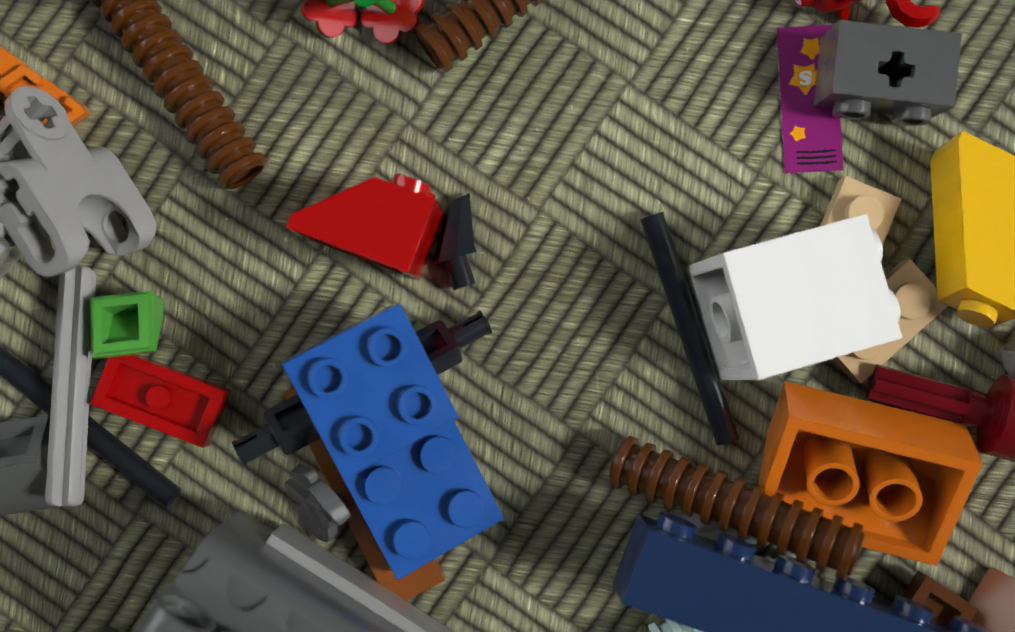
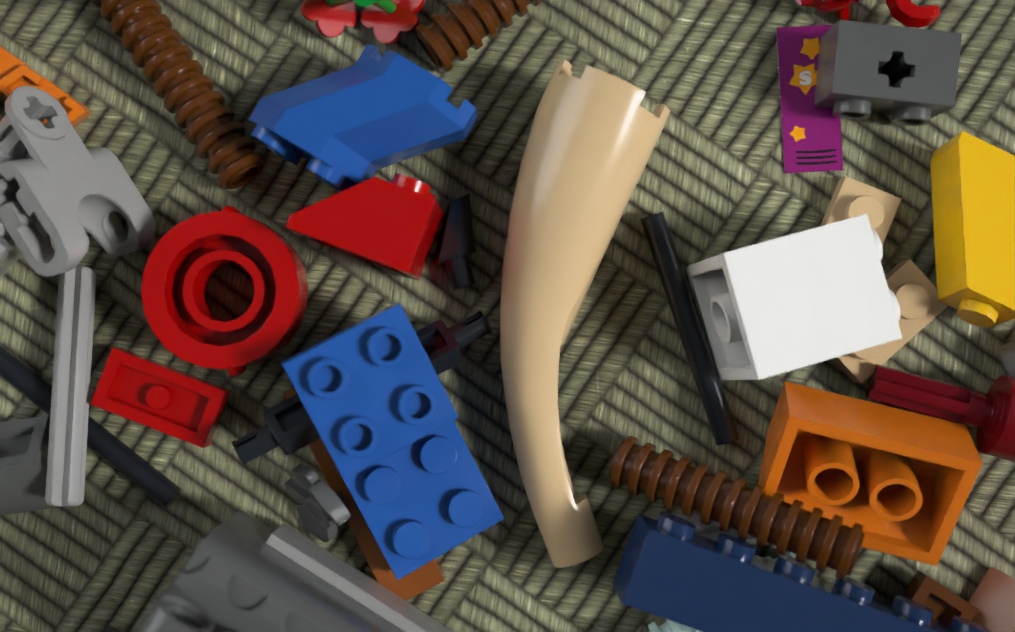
(125, 324): bright green slope -> none
(178, 282): none -> red piece
(361, 118): none -> blue brick
(566, 204): none -> tan brick

